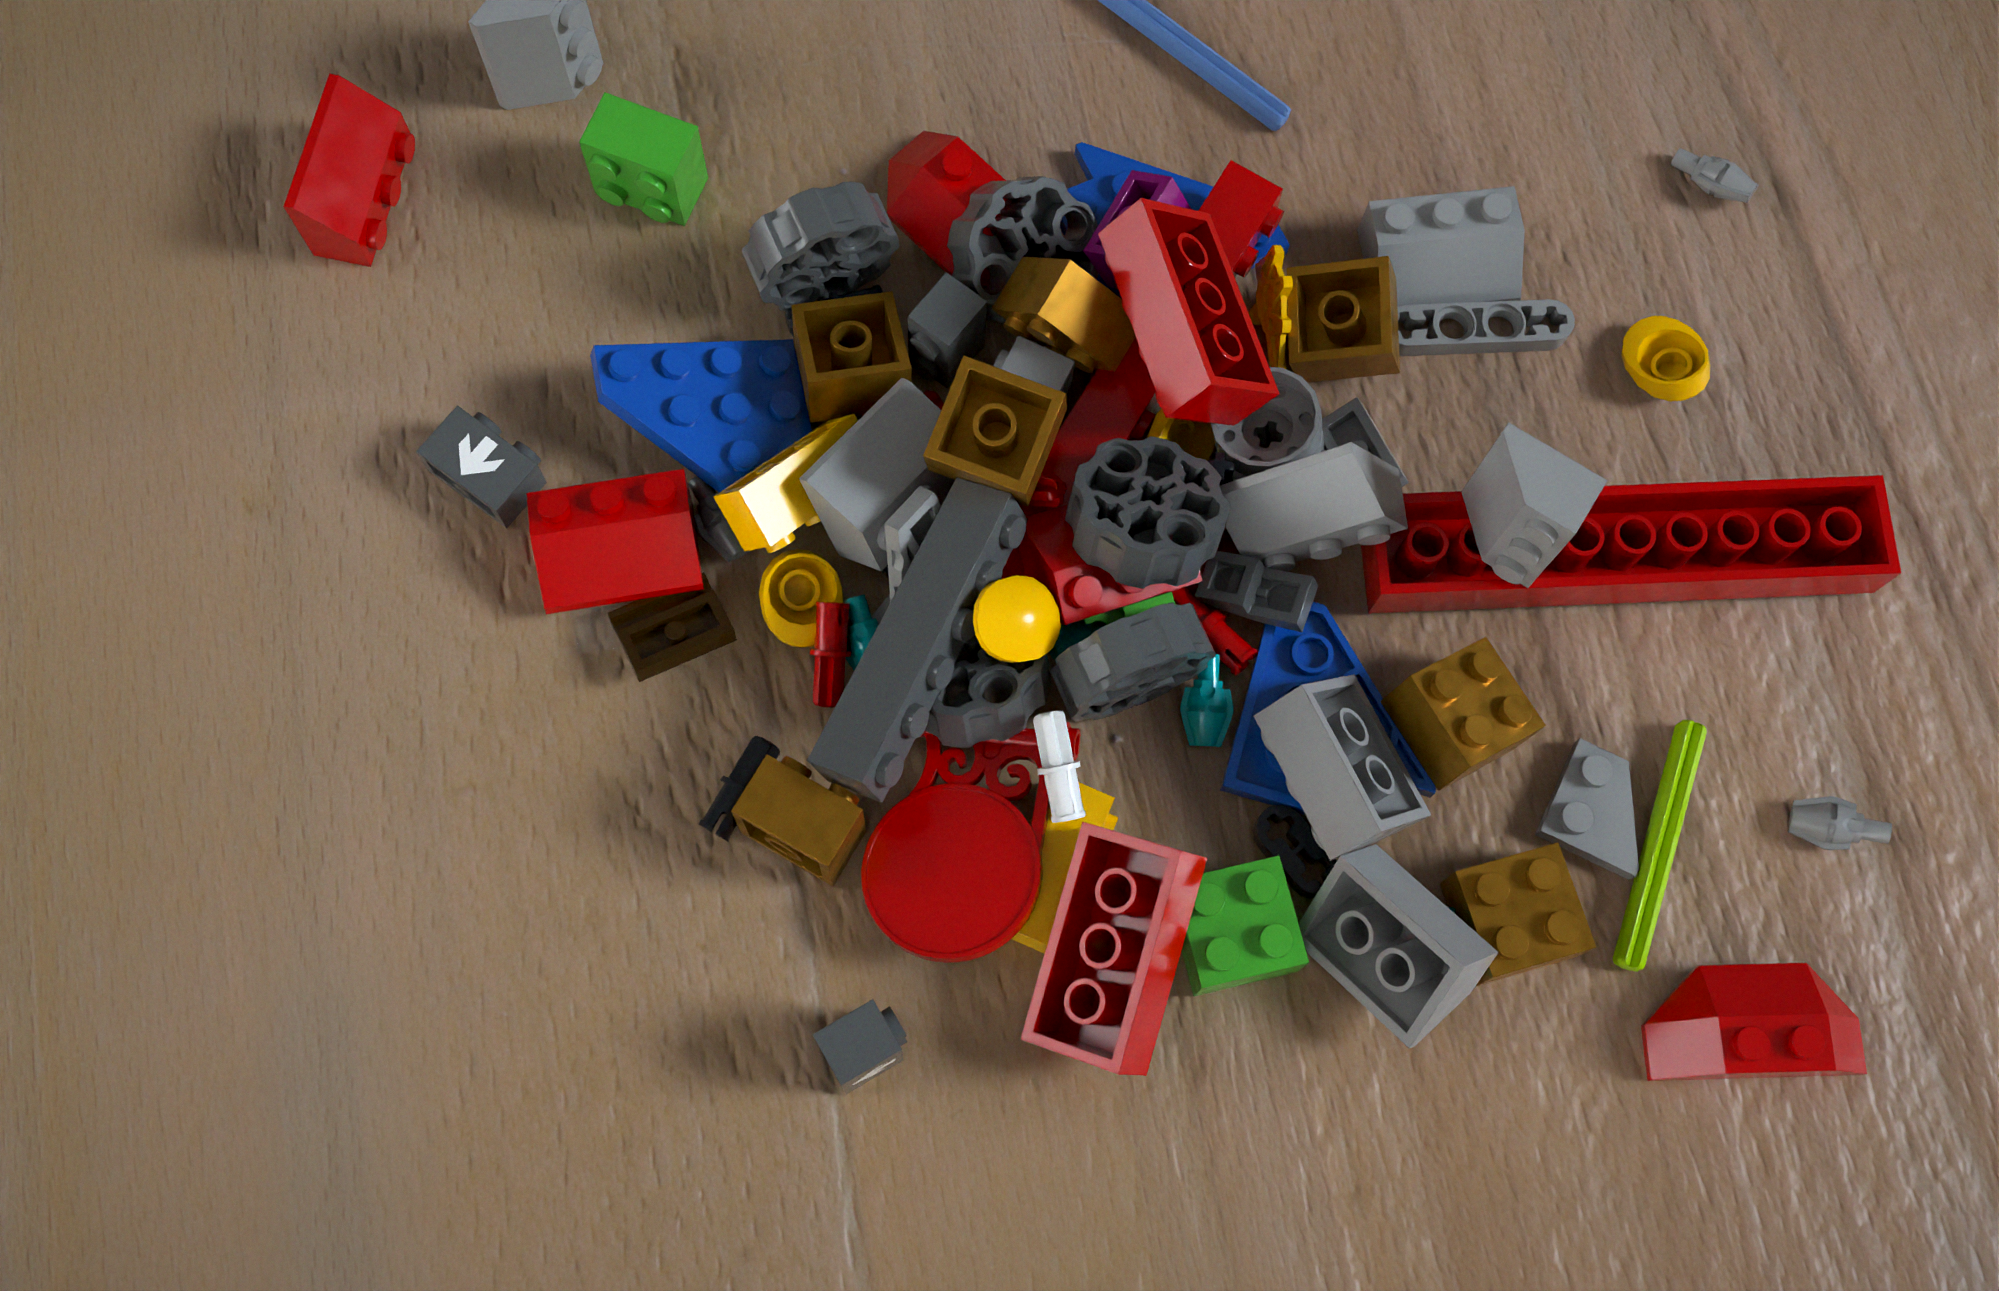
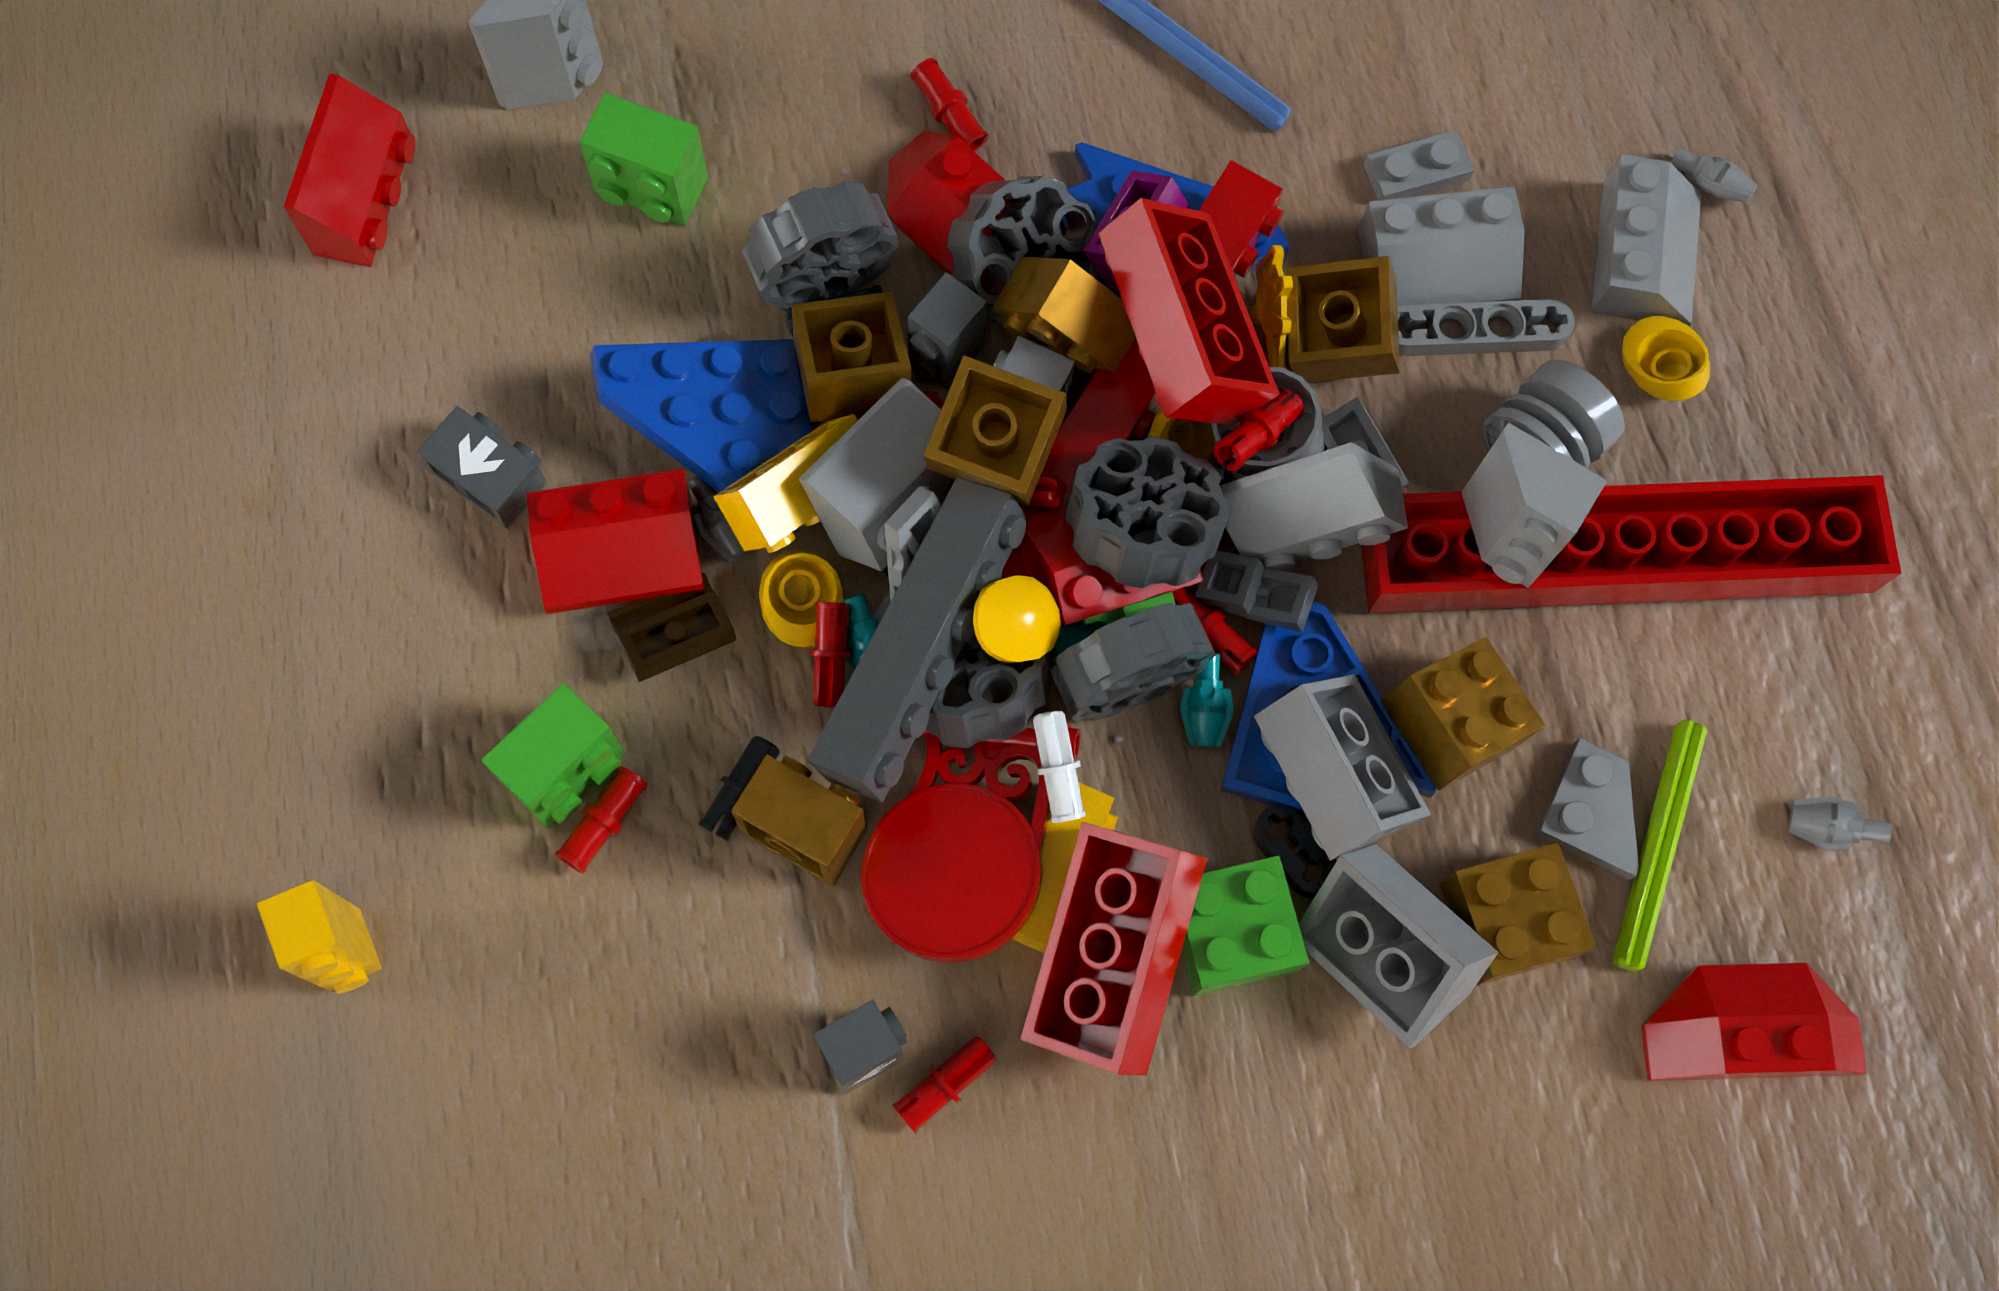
(319, 937): none -> yellow brick
(556, 756): none -> bright green brick
(601, 819): none -> red pin
(945, 1083): none -> red axle
(948, 104): none -> red pin
(1258, 430): none -> red pin
(1419, 167): none -> light grey plate
(1563, 410): none -> light grey wheel
(1646, 241): none -> light grey slope

